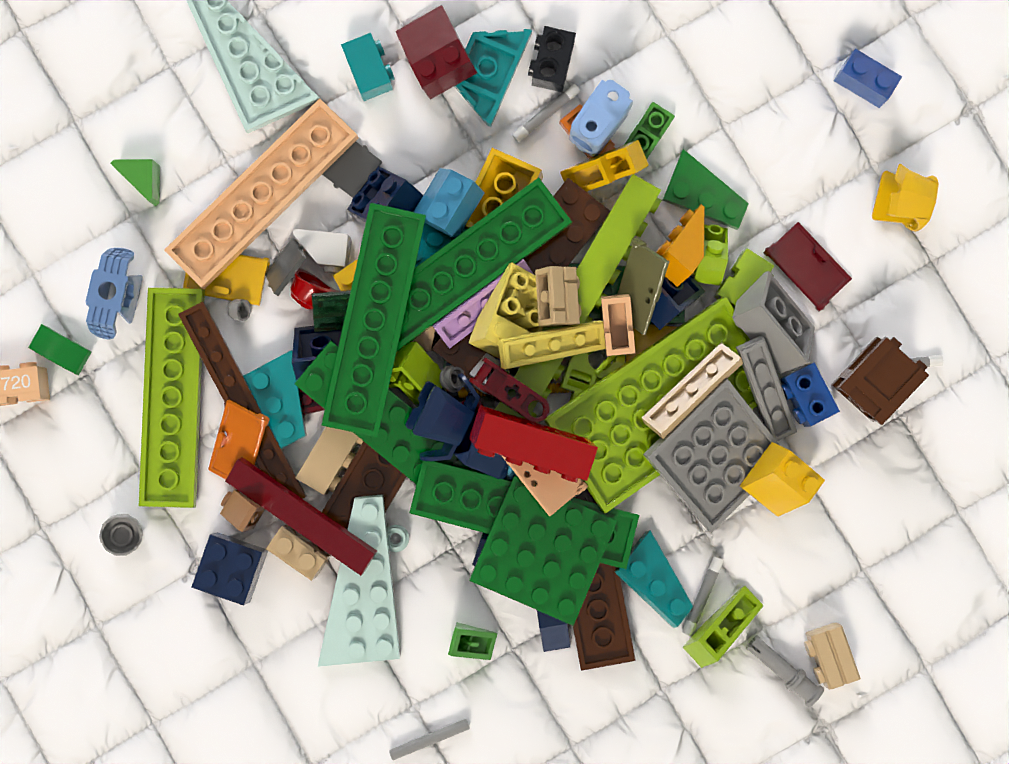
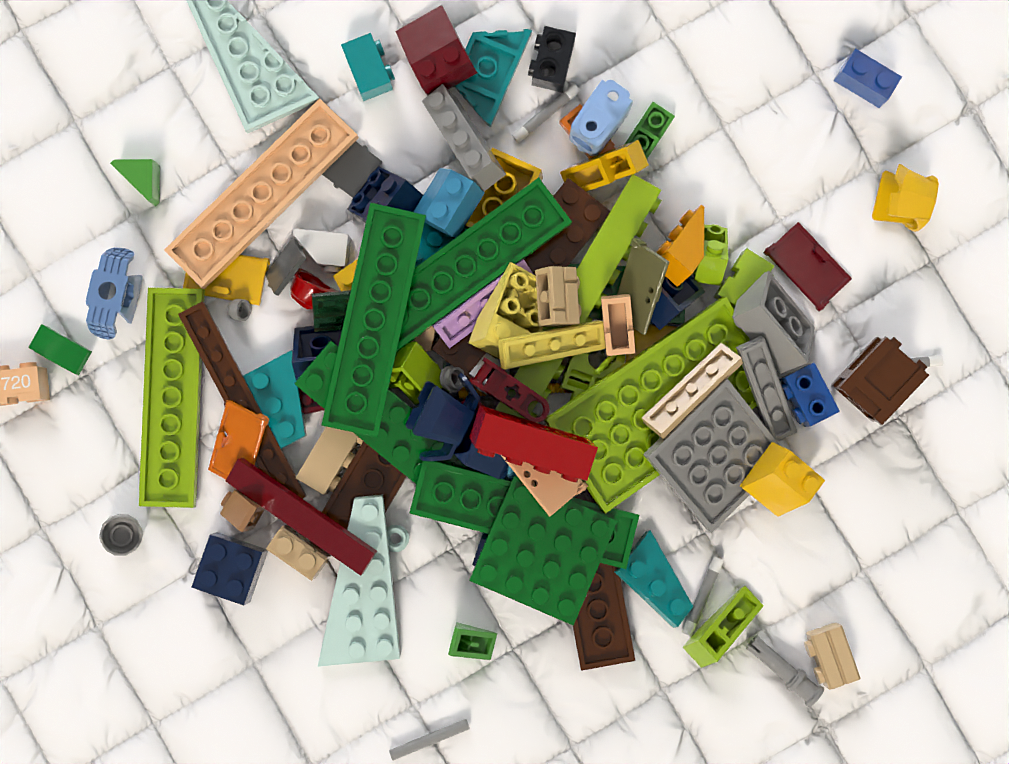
(463, 138): none -> light grey brick
(553, 632): dark blue slope -> none
(696, 185): green wing -> none

